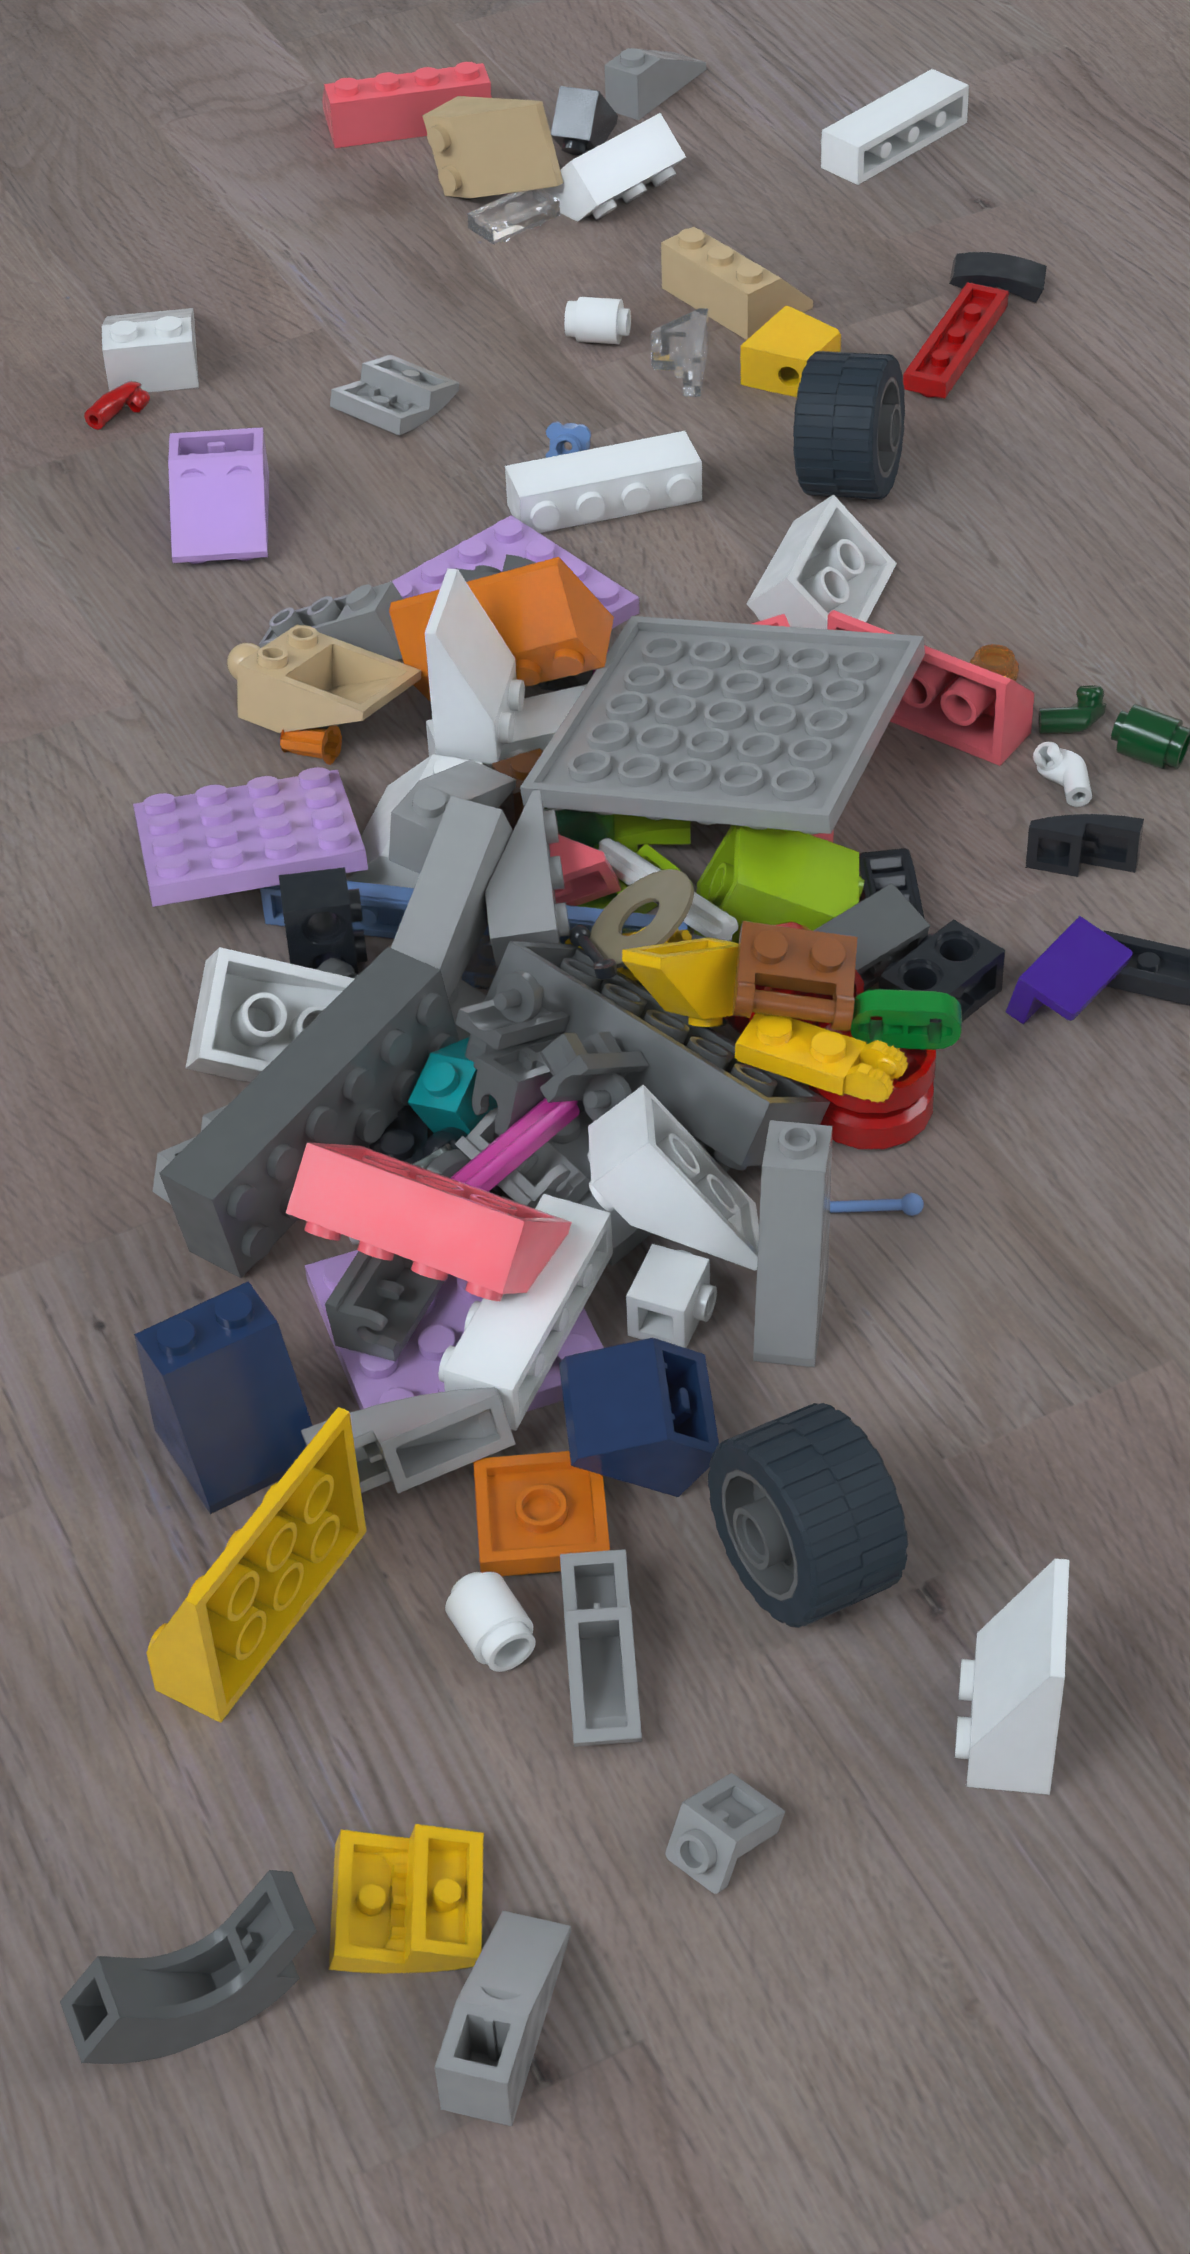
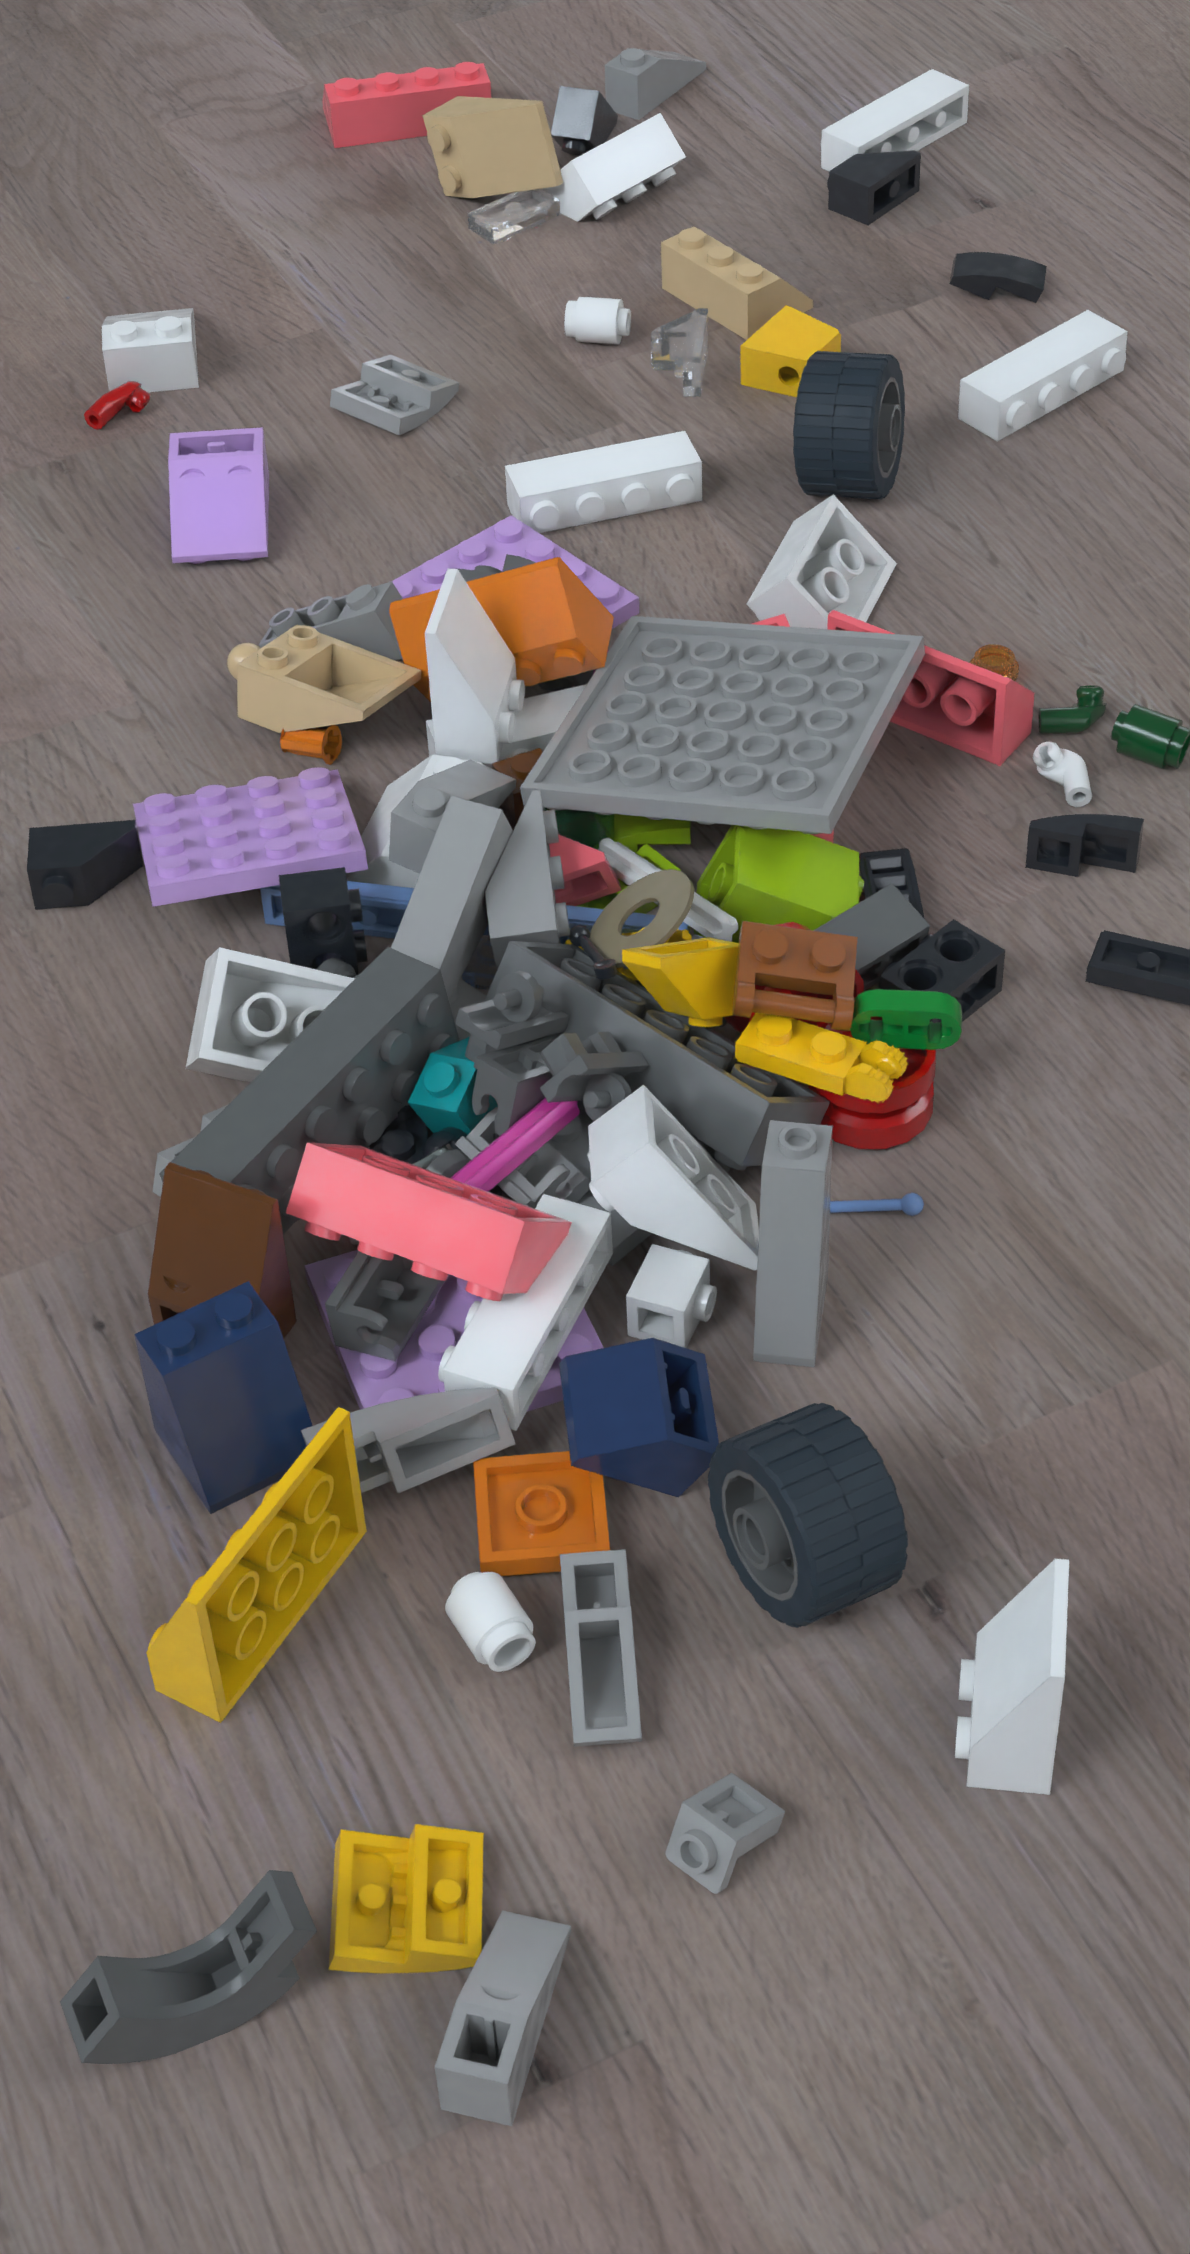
(80, 861): none -> black slope
(215, 1240): none -> reddish brown slope
(559, 434): medium blue plate -> none
(873, 184): none -> black slope
(955, 340): red plate -> none
(1042, 375): none -> white brick
(1069, 972): dark purple panel -> none

